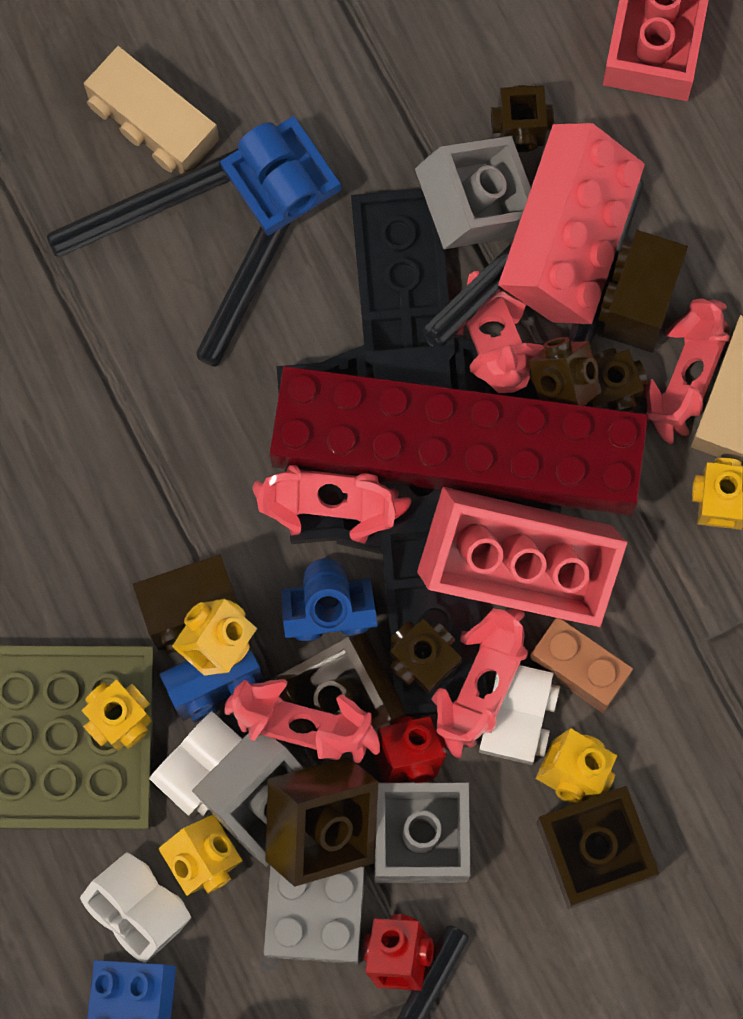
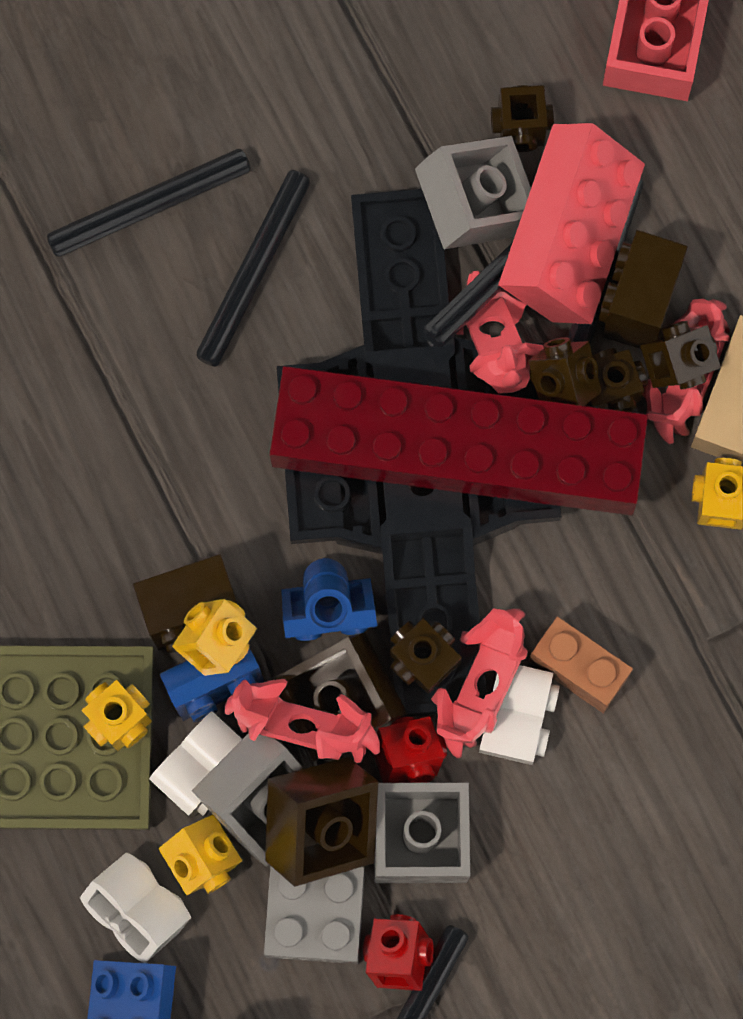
(150, 112): tan brick -> none
(279, 173): blue plate -> none
(297, 493): coral piece -> none
(521, 557): coral brick -> none
(577, 767): yellow brick -> none
(597, 847): dark brown brick -> none
(681, 356): none -> dark brown brick

